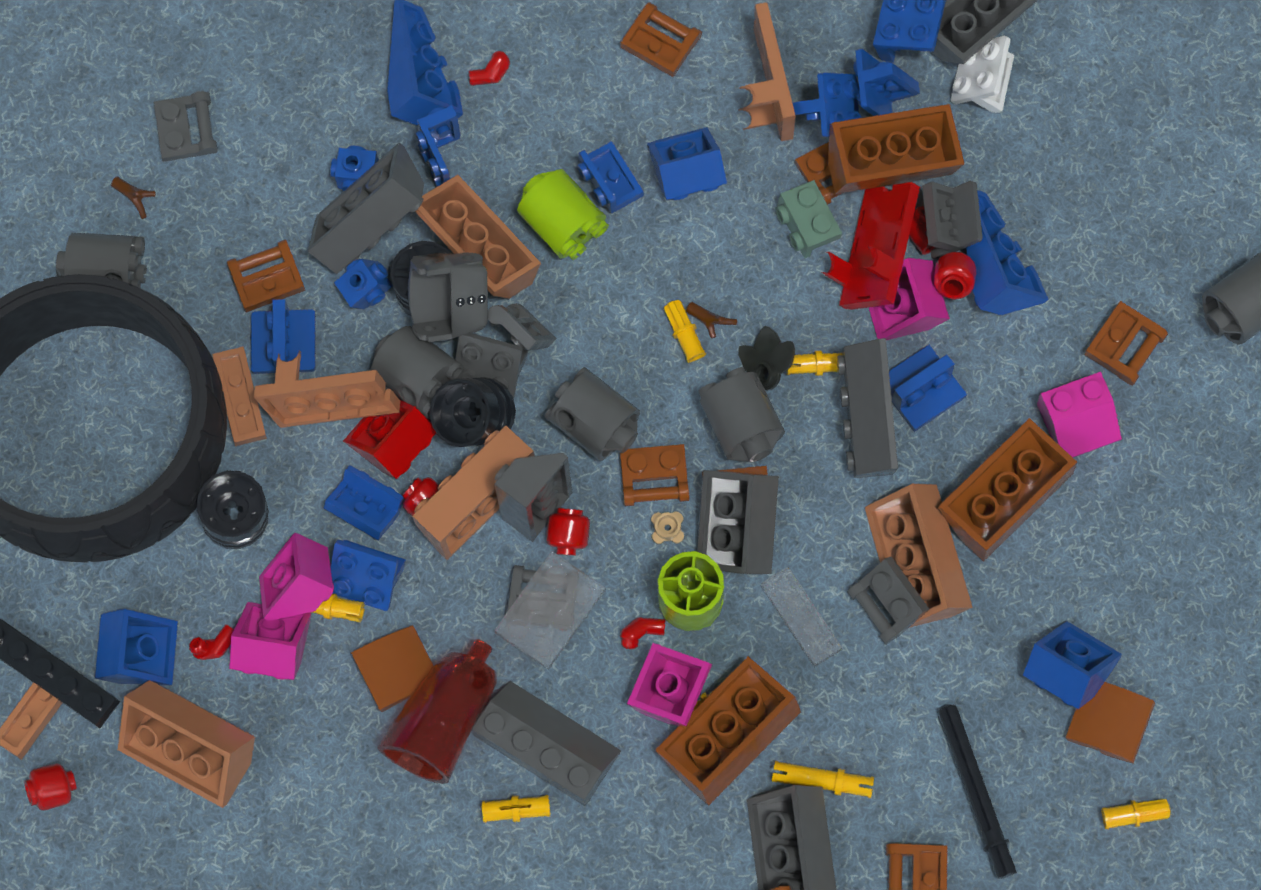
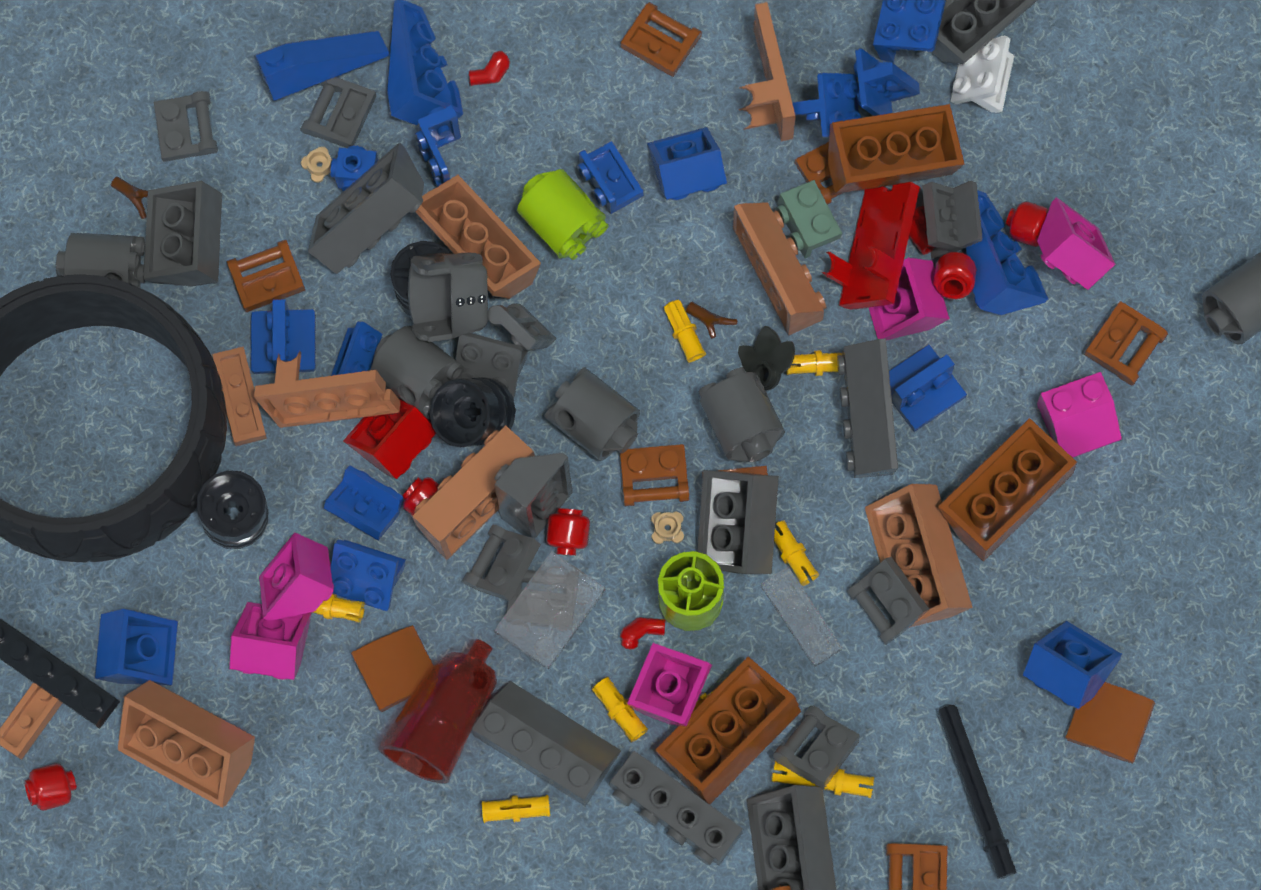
(183, 234): none -> dark grey slope
(212, 648): red arm -> none
(310, 62): none -> blue wedge
(310, 163): none -> tan plate
(347, 115): none -> dark grey plate
(357, 349): none -> blue bracket
(364, 283): blue brick -> none
(507, 568): none -> dark grey plate
(619, 709): none -> yellow pin
(676, 808): none -> dark grey brick
(777, 266): none -> nougat slope
(794, 554): none -> yellow pin
(825, 753): none -> dark grey plate
(1026, 222): none -> red head
(1074, 246): none -> dark pink slope
(1135, 813): yellow axle -> none

